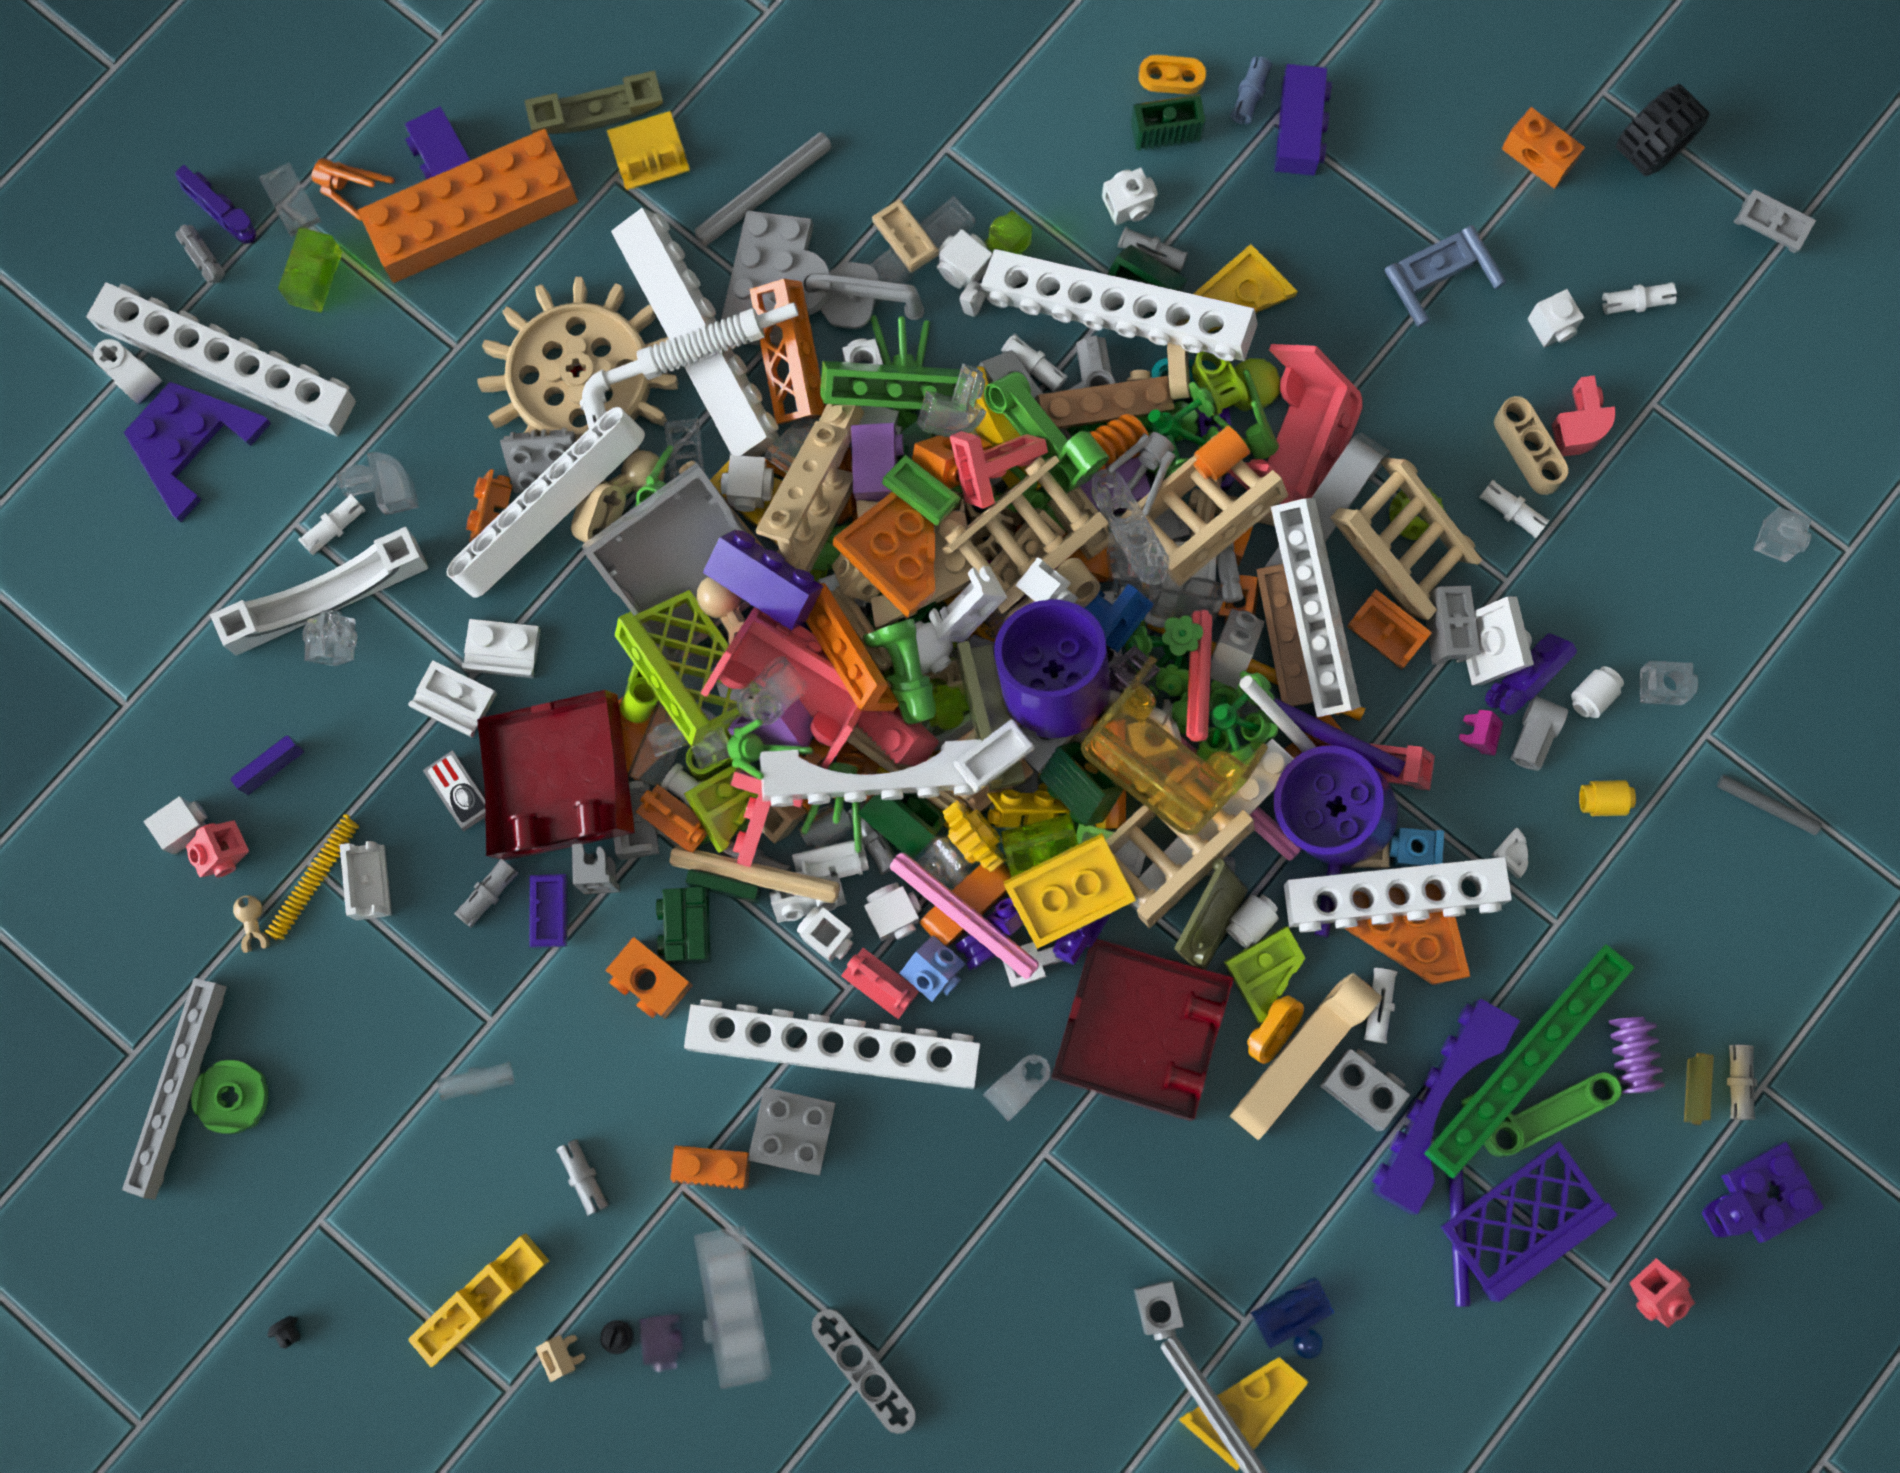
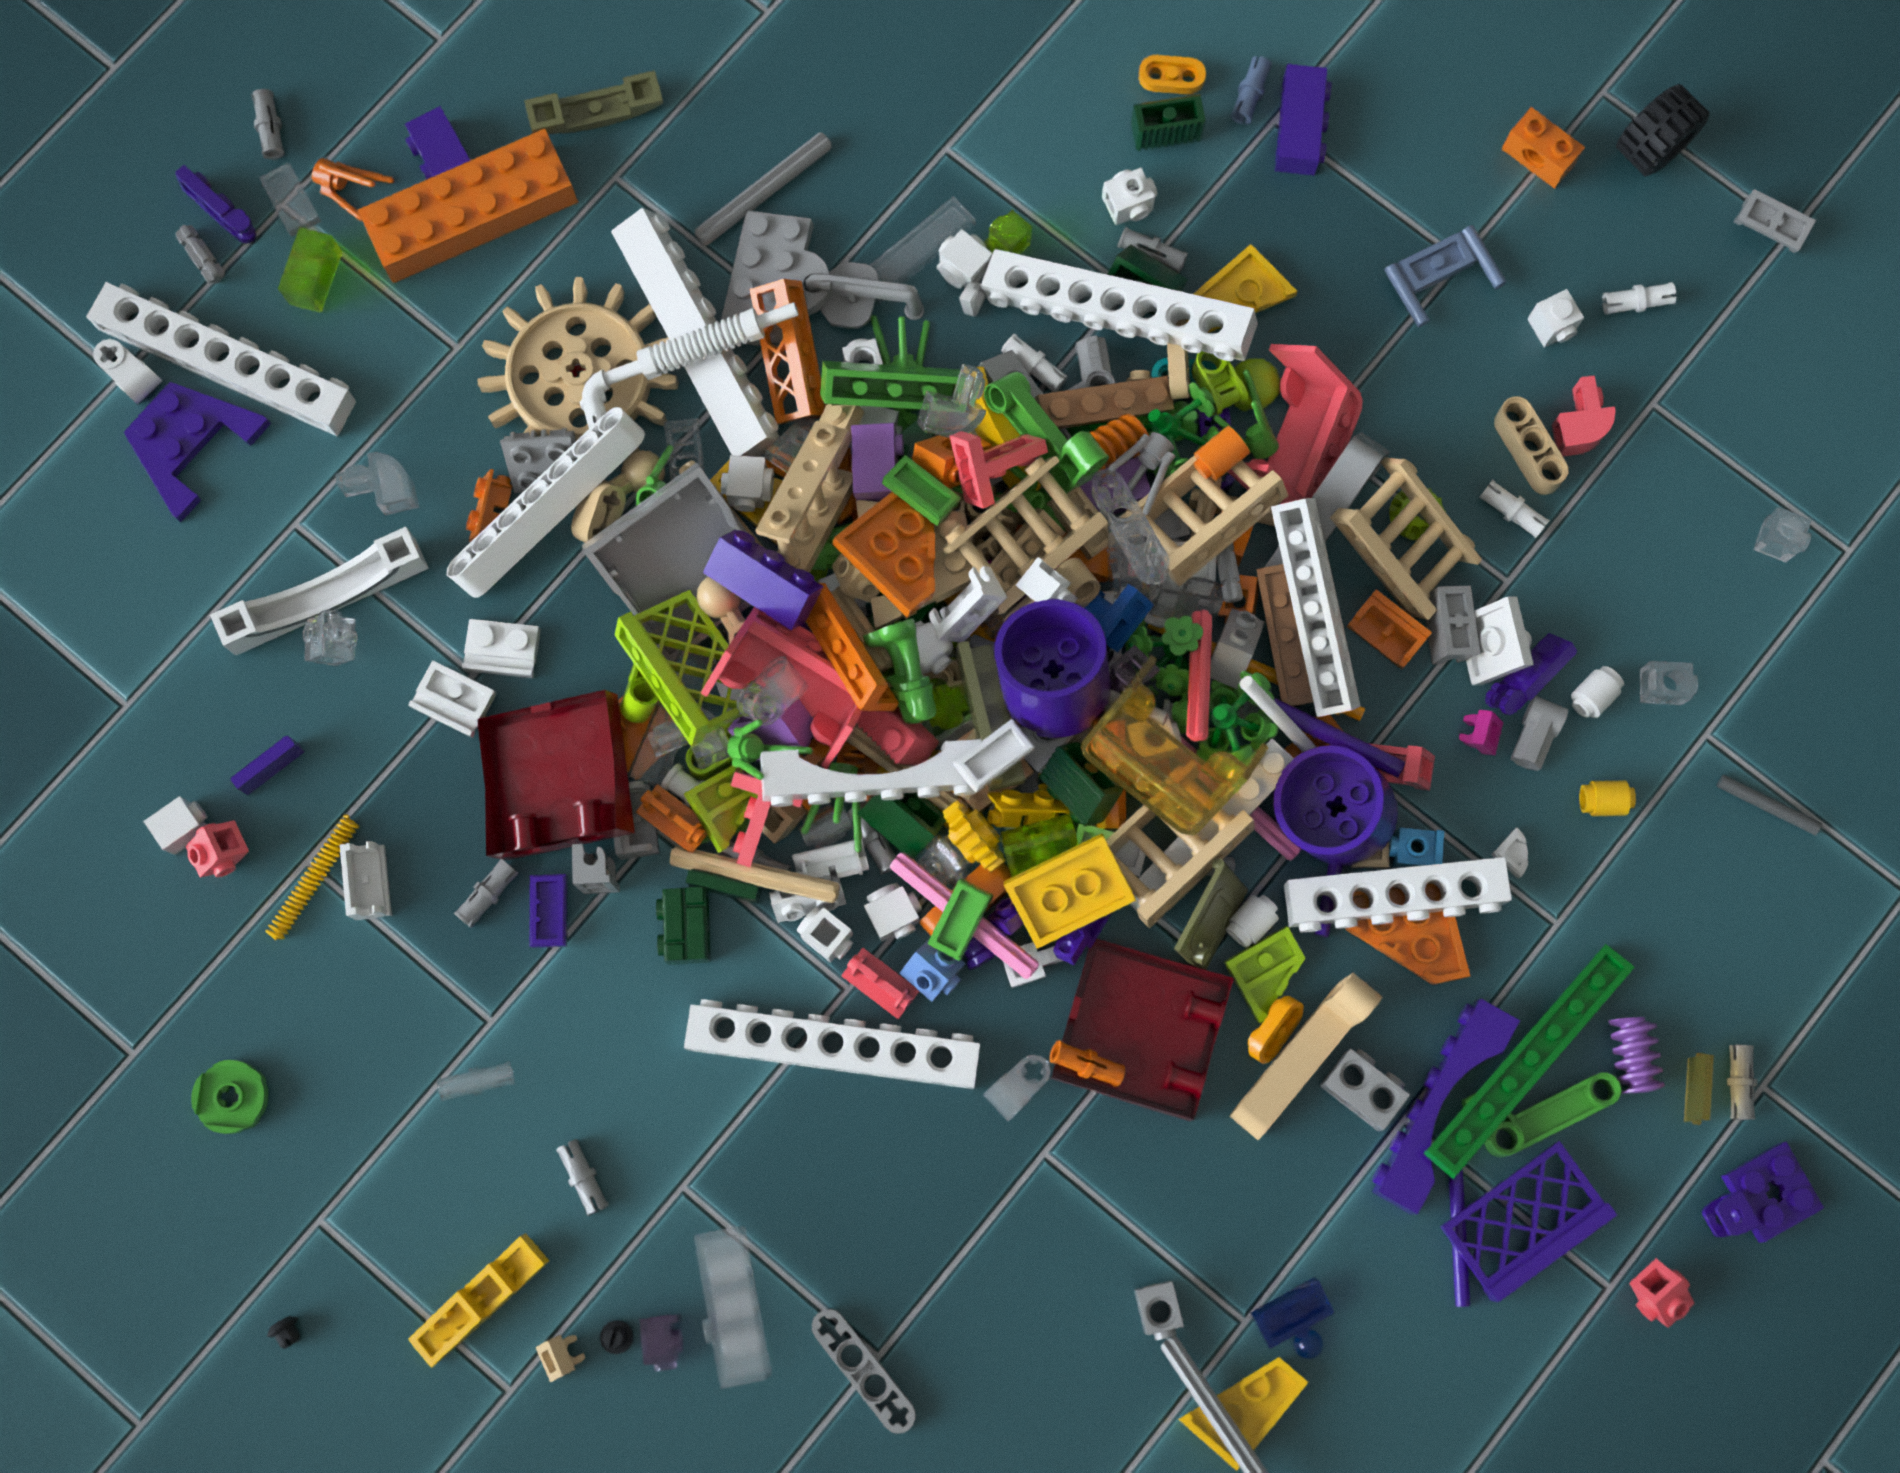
(174, 1089): light grey plate -> none
(249, 916): tan arm -> none
(267, 124): none -> light grey pin
(331, 524): white pin -> none
(457, 790): slope -> none
(635, 961): orange brick -> none
(648, 150): yellow hinge -> none
(710, 1167): orange brick -> none
(791, 1131): light grey hinge -> none
(905, 235): tan plate -> none
(960, 919): none -> bright green tile
(1087, 1063): none -> orange pin
(1376, 1030): white pin -> none

